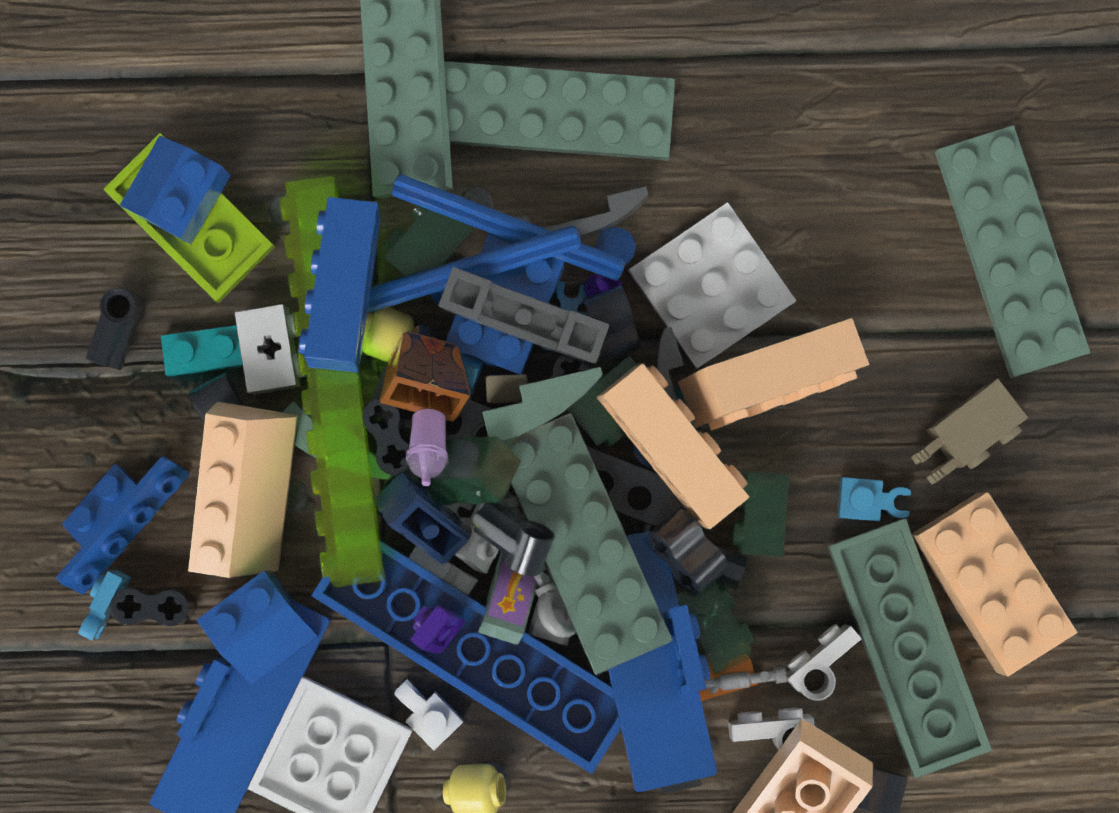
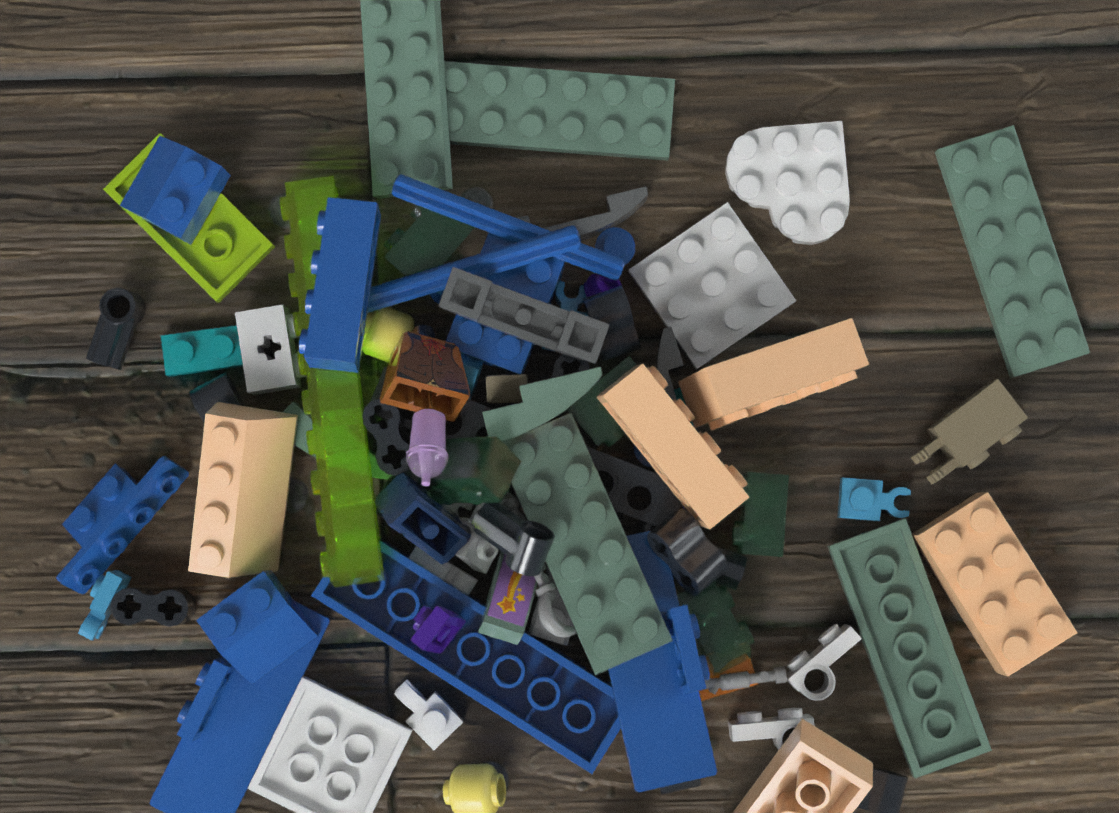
(794, 175): none -> white plate

